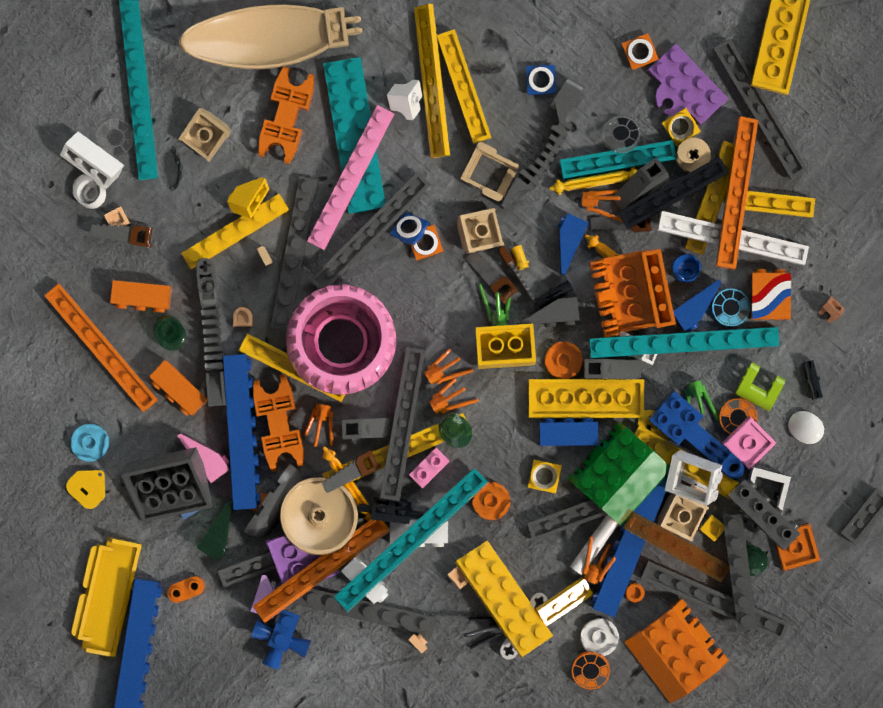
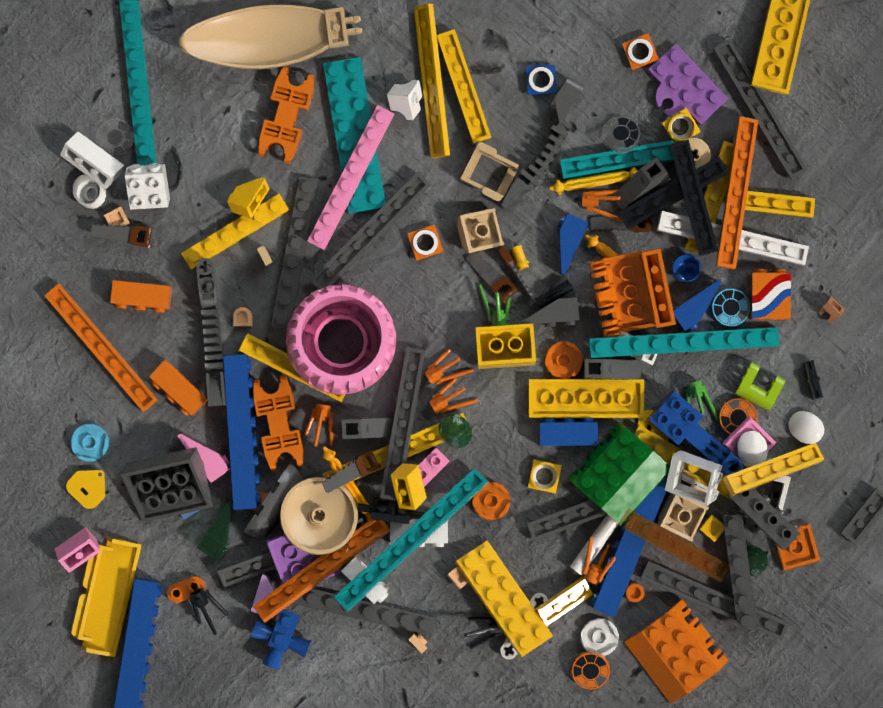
(77, 549): none -> bright pink brick
(147, 186): none -> white brick
(169, 332): clear green hat -> none
(199, 599): none -> black plant
(205, 133): tan slope -> none
(408, 486): none -> yellow brick
(410, 238): blue piece -> none
(693, 198): none -> black plate
(752, 448): none -> white hat
(773, 469): none -> yellow plate

